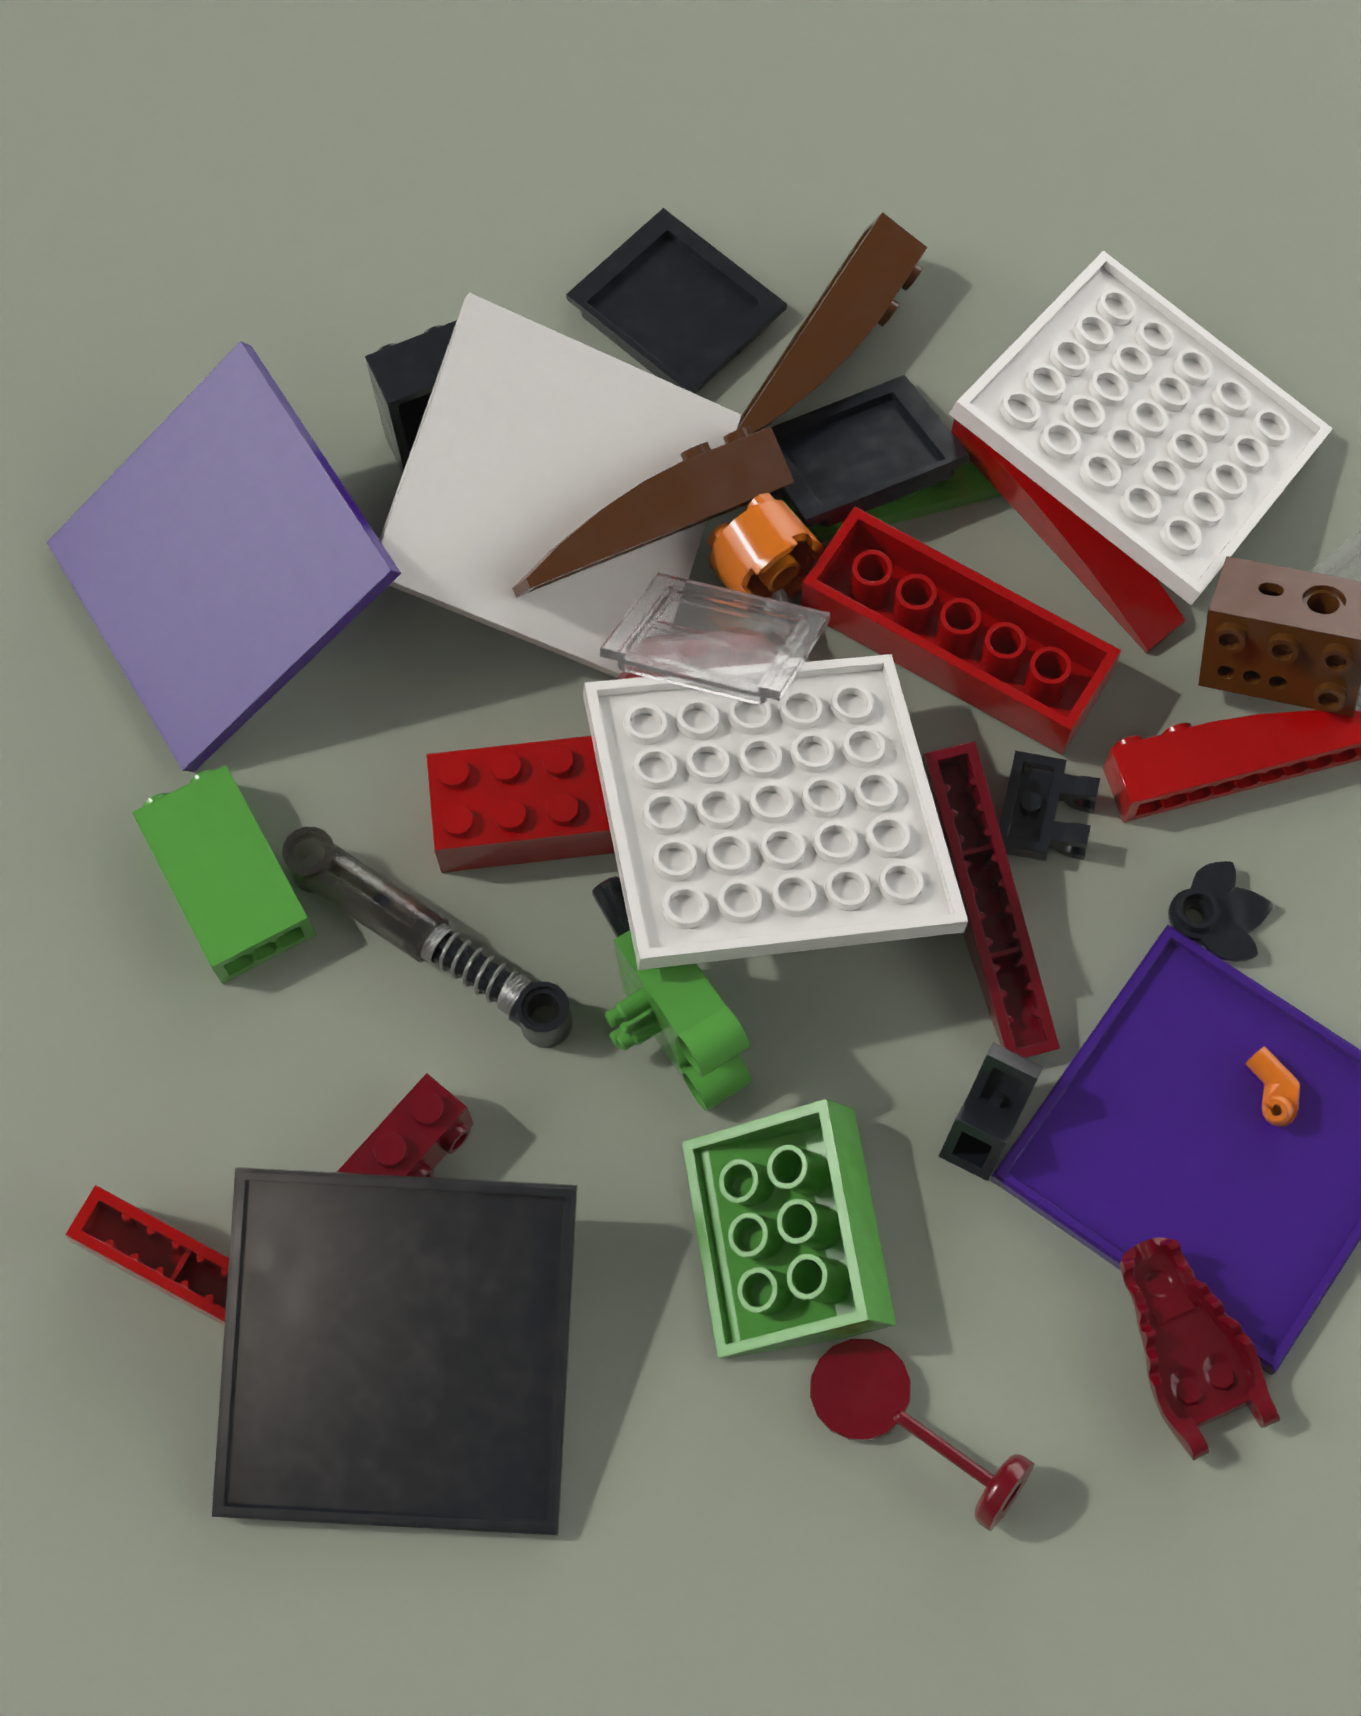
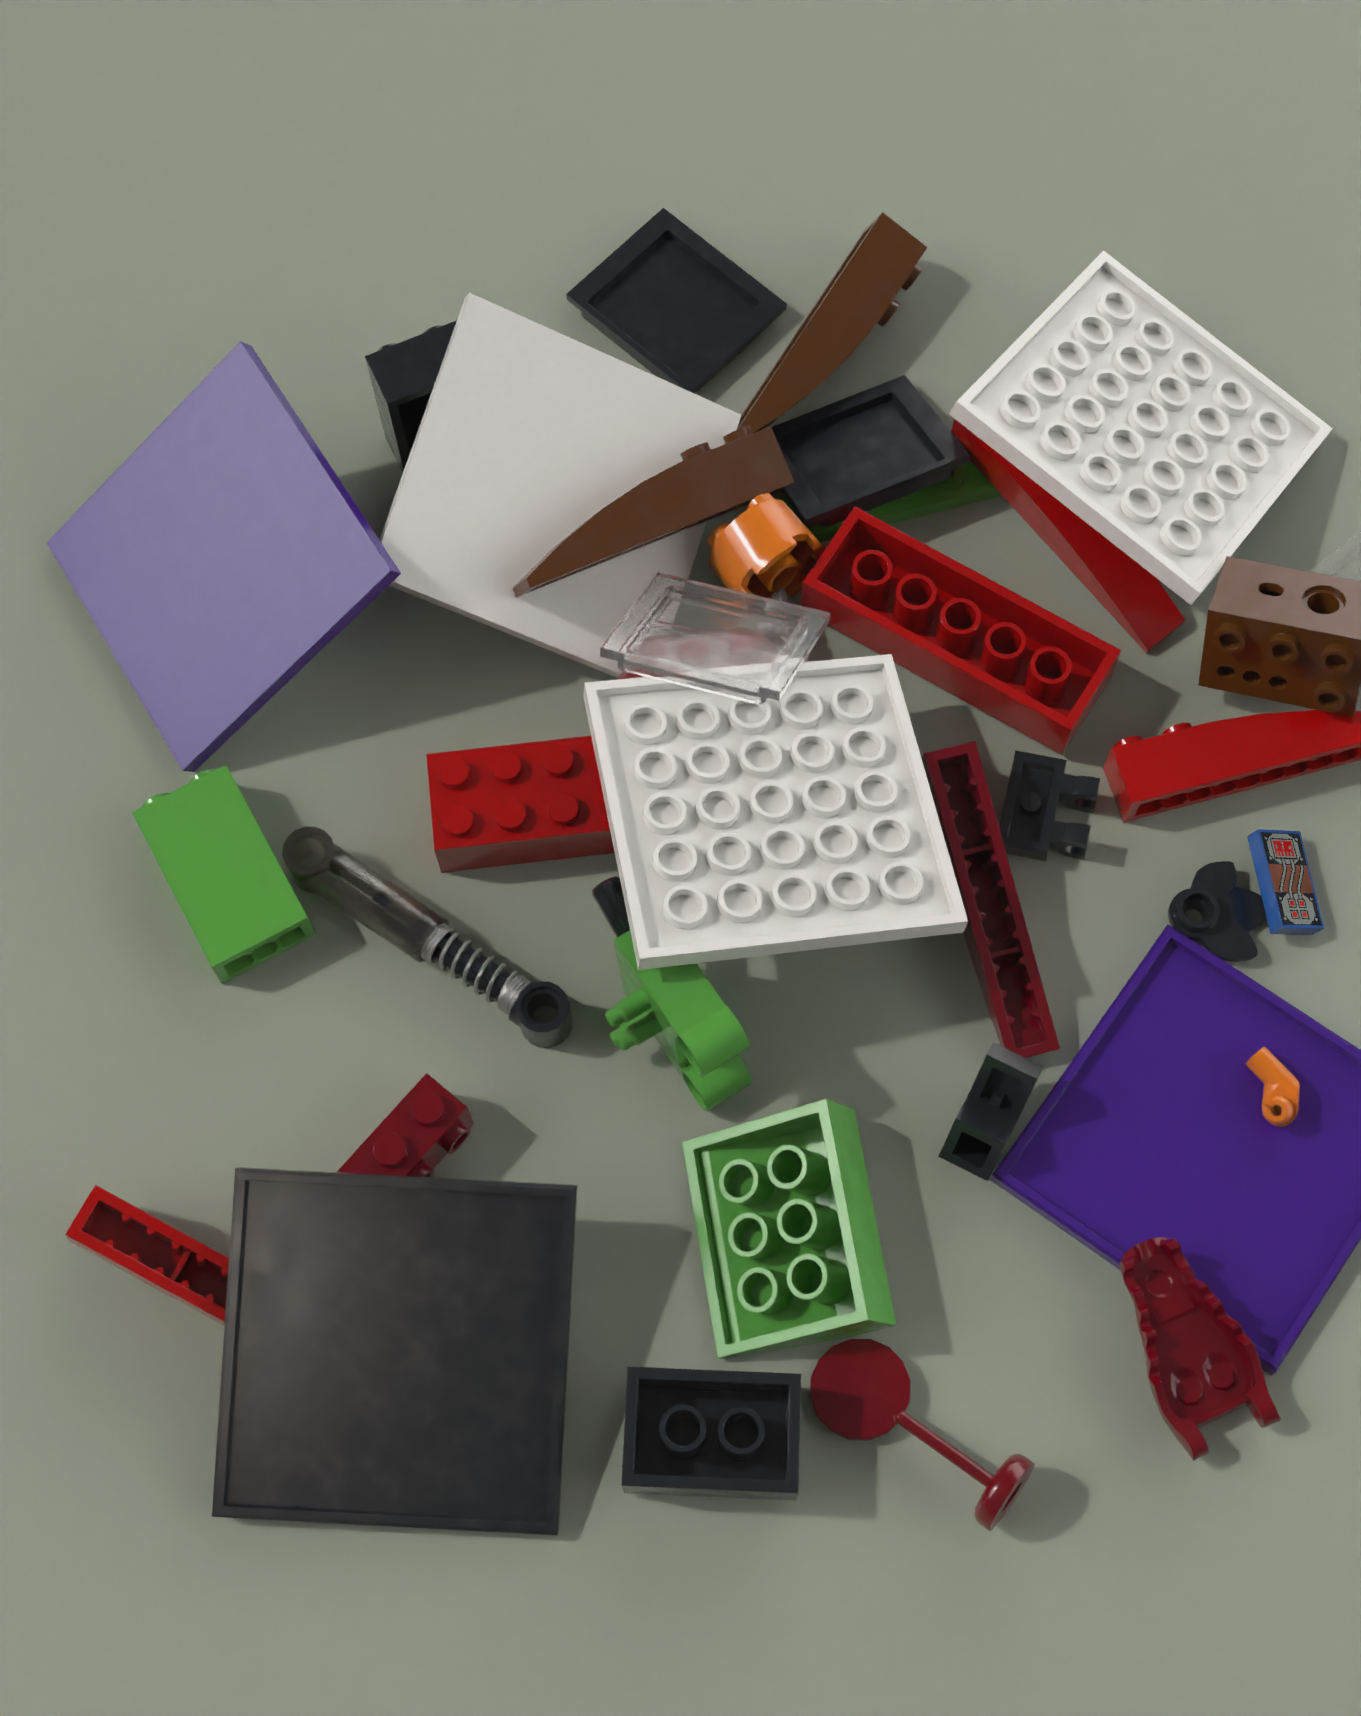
(711, 1433): none -> black brick
(1285, 882): none -> tile

